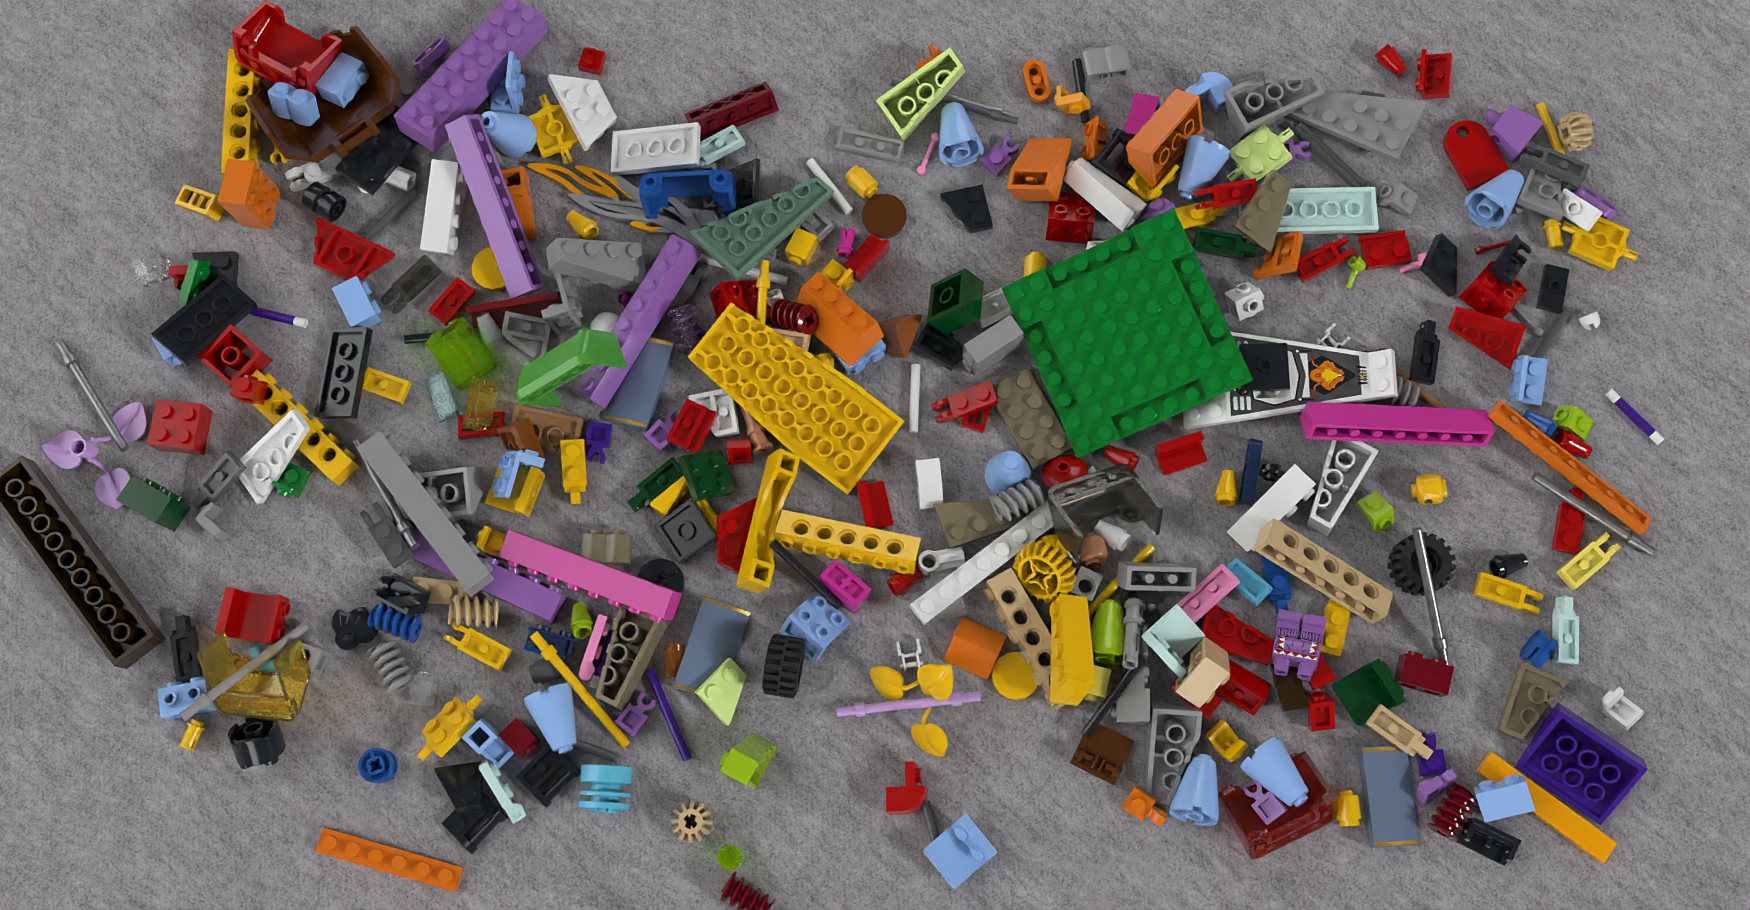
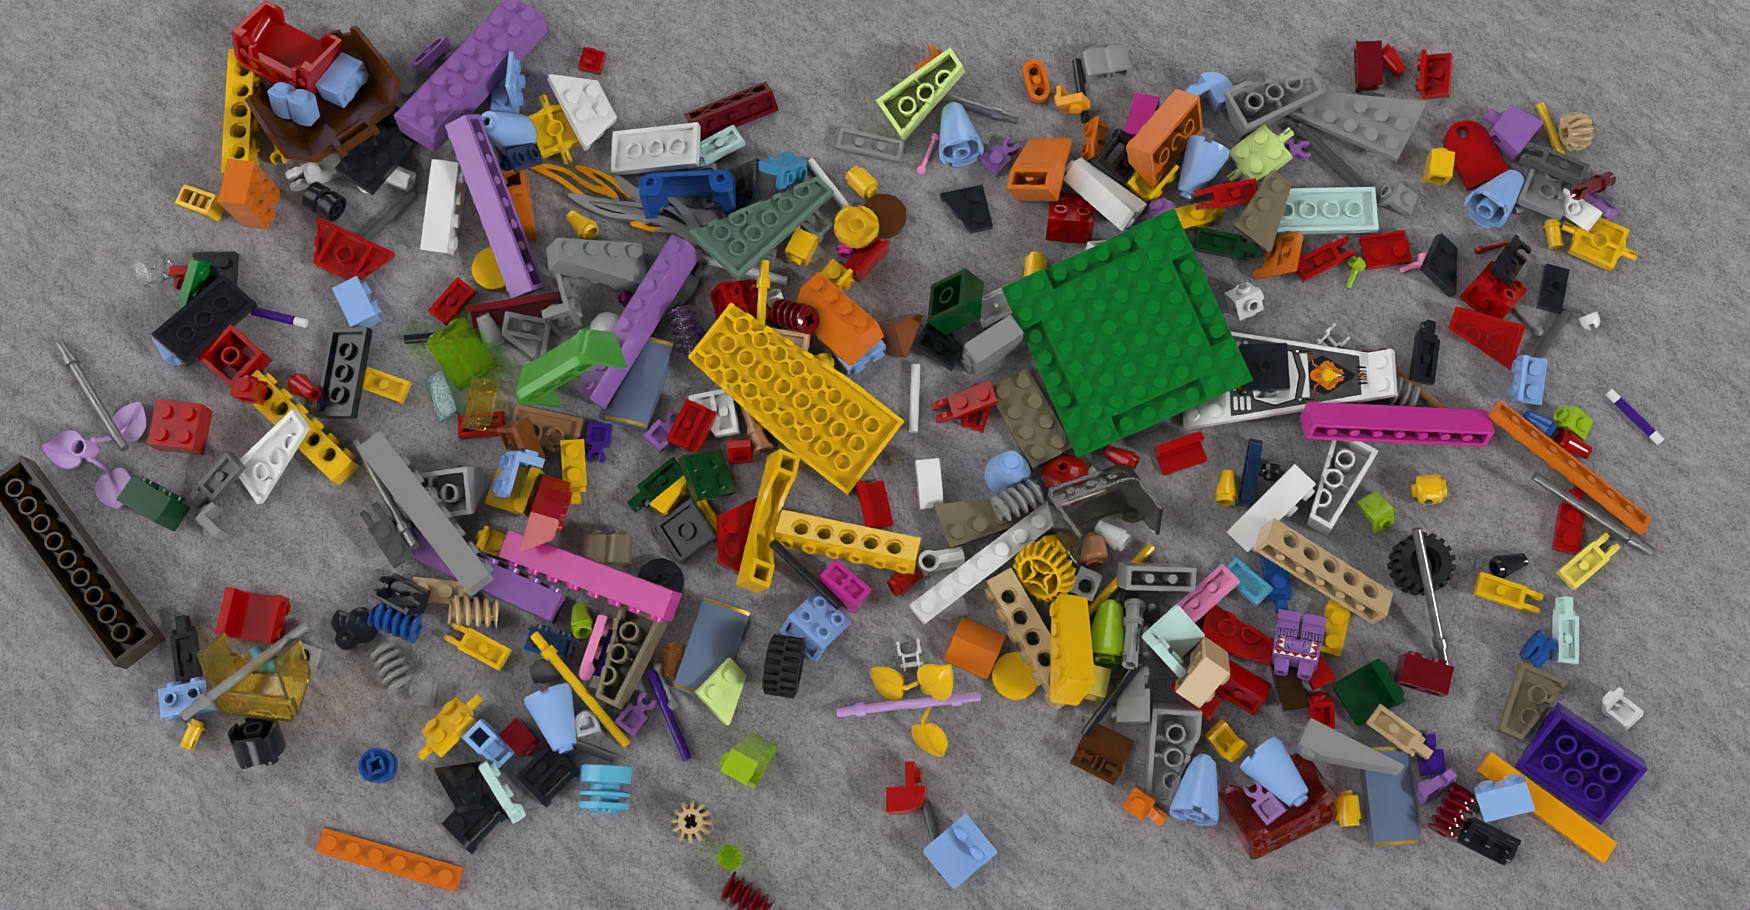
(292, 481): green bracket -> none
(302, 386): none -> red cone
(411, 283): clear smoke hinge -> none
(521, 158): none -> dark blue hinge
(547, 512): none -> red slope
(586, 723): none -> white tile
(672, 704): none -> light grey hinge
(787, 167): none -> dark azure bracket
(856, 226): none -> yellow tile
(1332, 747): none -> light grey wedge
(1368, 65): none -> dark red hinge
(1439, 166): none -> yellow brick
(1596, 184): none -> dark red pin

